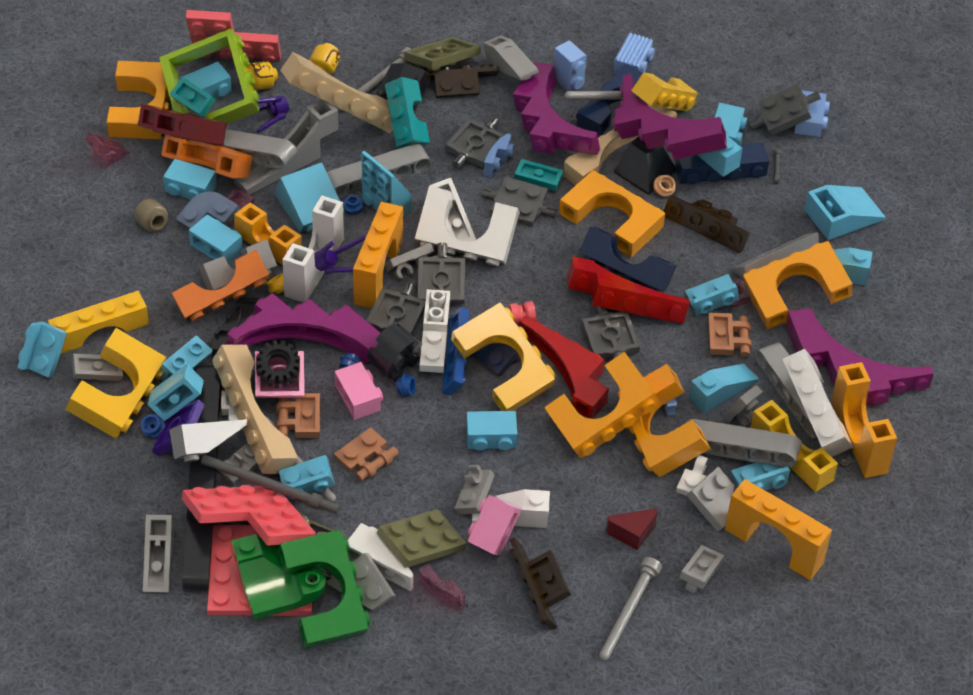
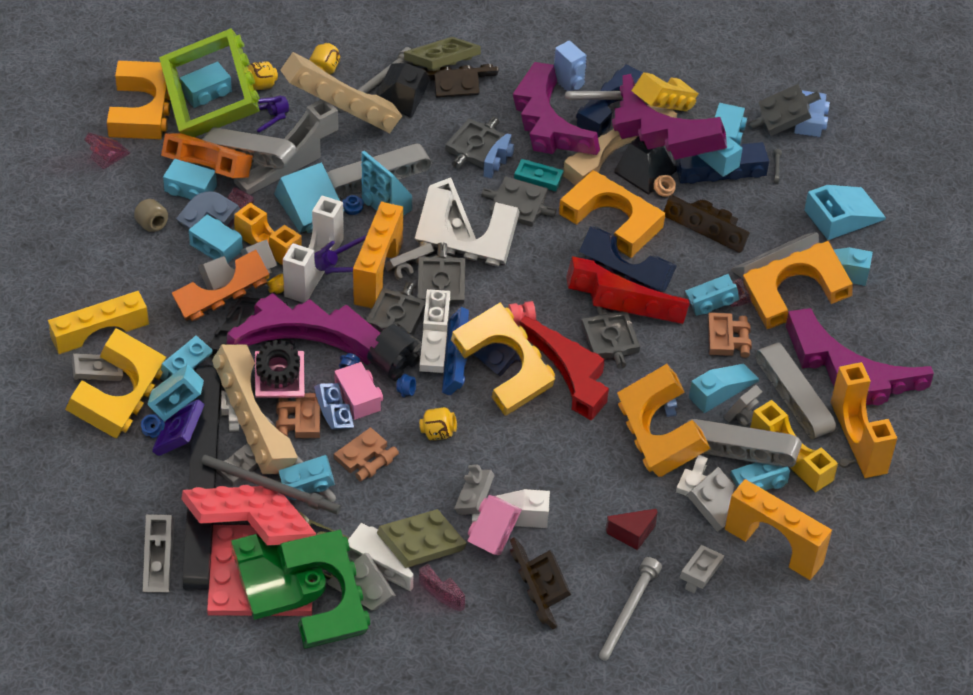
(41, 348): medium azure bracket -> none
(182, 124): dark red slope -> none
(192, 97): teal plate -> none
(196, 439): slope -> none
(257, 46): coral plate -> none
(331, 404): none -> medium blue slope
(401, 97): teal arch -> none
(438, 423): none -> yellow head
(491, 430): medium azure brick -> none
(509, 58): light grey slope -> none
(634, 402): light orange arch -> none
(635, 53): light blue brick -> none
(821, 414): white arch -> none

